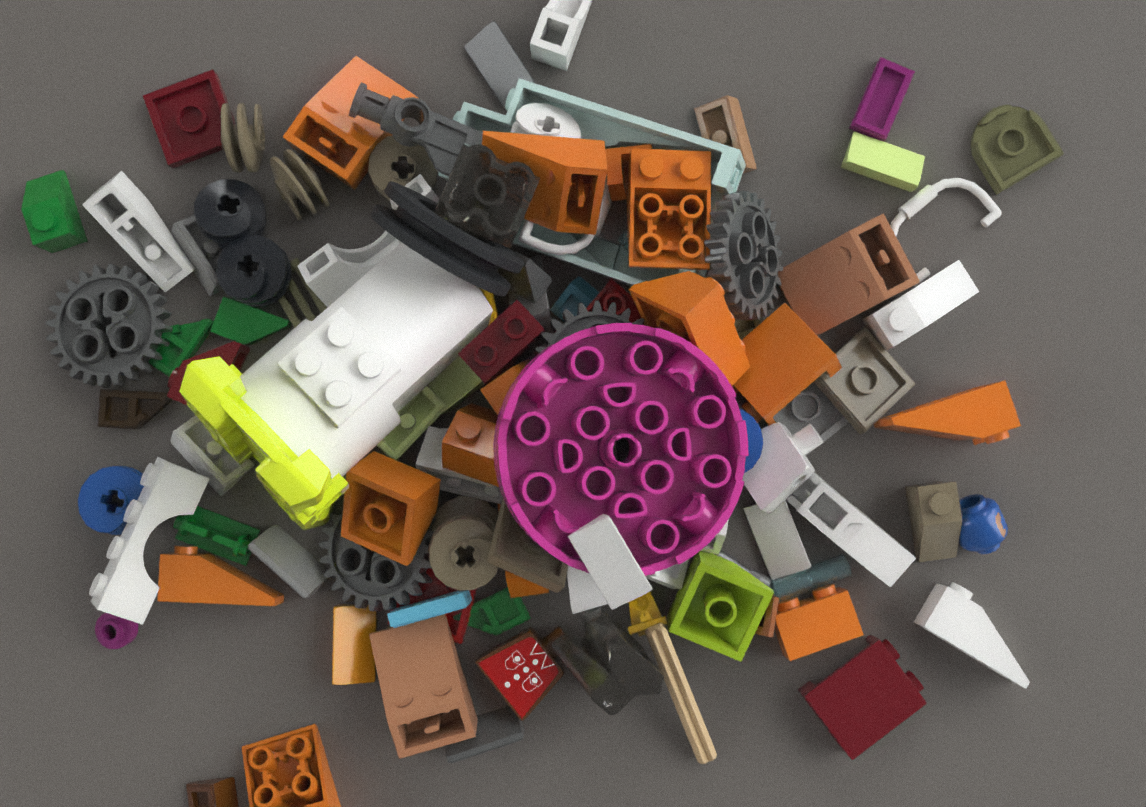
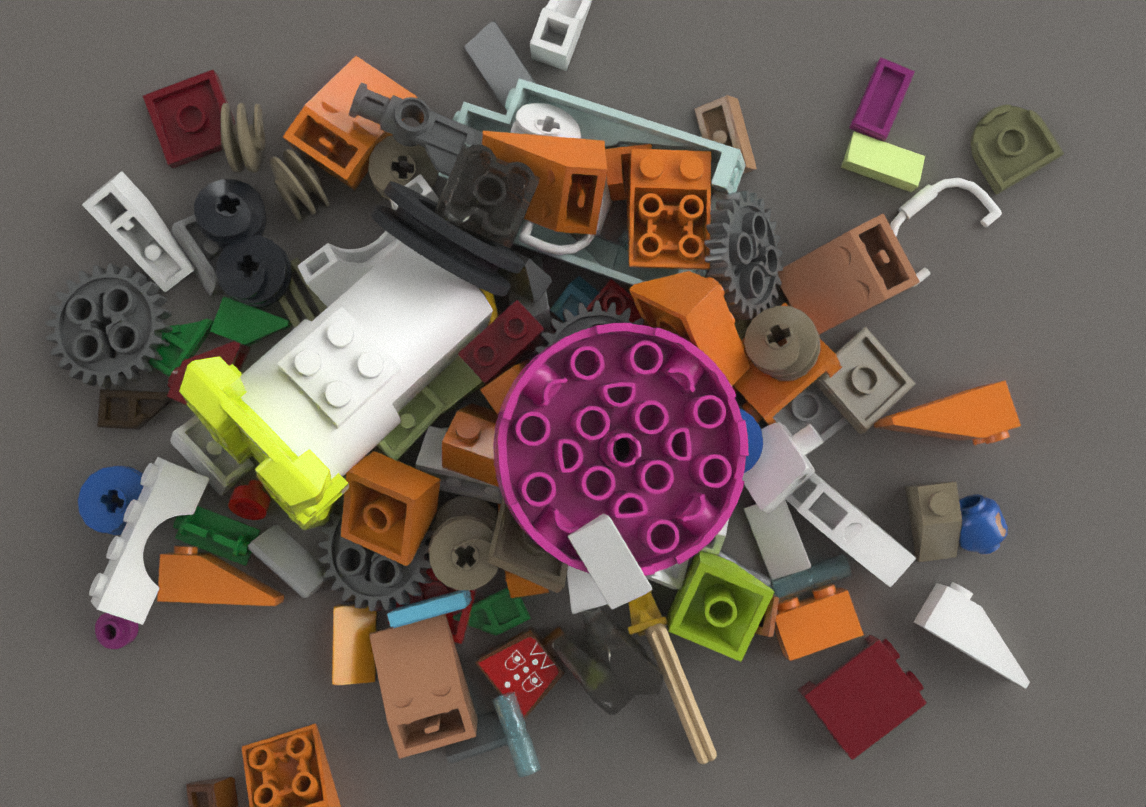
(52, 213): green slope -> none
(250, 501): none -> red tile
(518, 738): none -> clear light blue piece
(793, 358): none -> dark tan piece
(921, 306): white slope -> none

